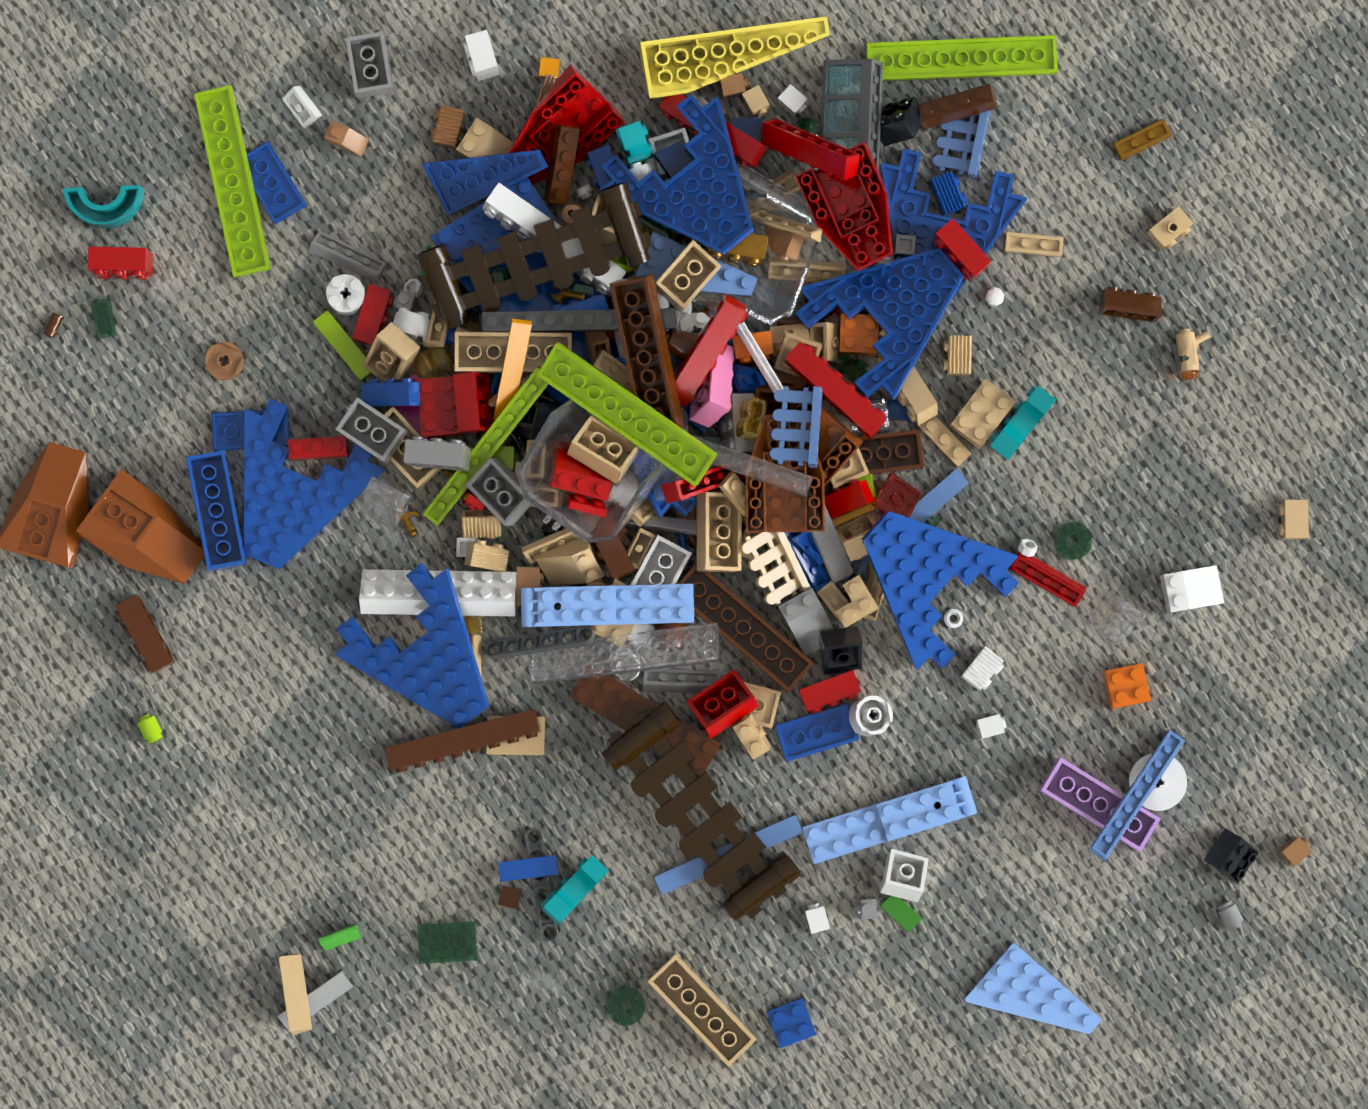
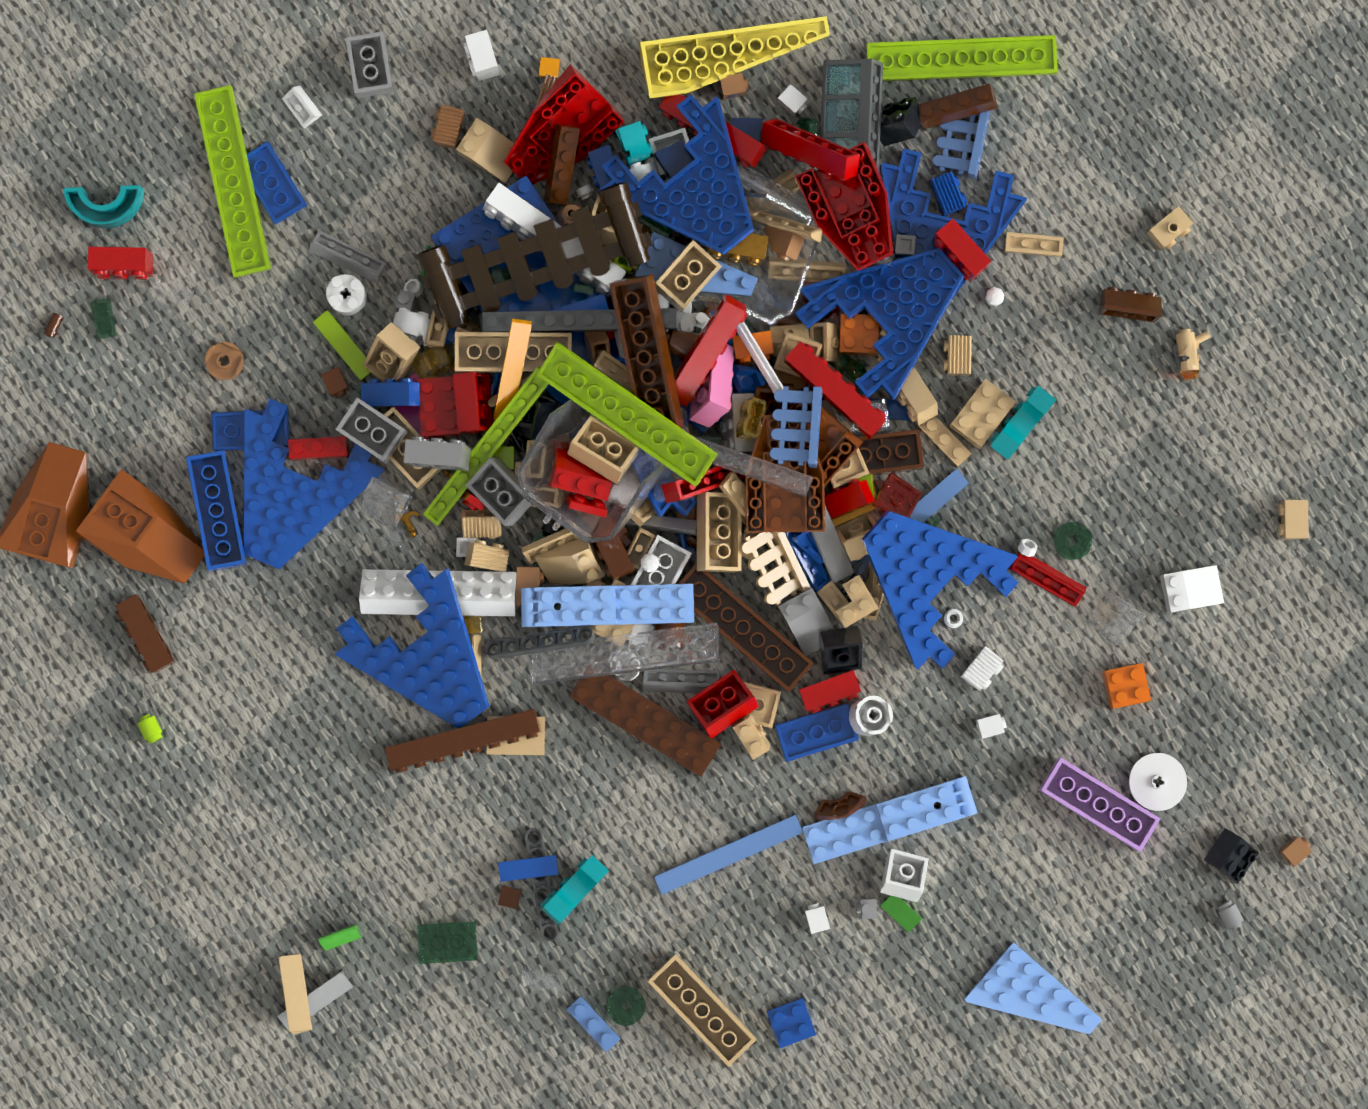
(335, 382): none -> reddish brown brick
(346, 138): medium nougat slope -> none
(373, 314): red brick -> none
(474, 178): blue wing -> none
(566, 294): pearl gold bar -> none
(593, 1023): none -> medium blue plate
(649, 731): dark brown fence -> none
(650, 562): none -> white tile
(756, 101): tan brick -> none
(840, 807): none -> reddish brown tile
(1136, 795): medium blue tile -> none
(1142, 139): pearl gold tile -> none

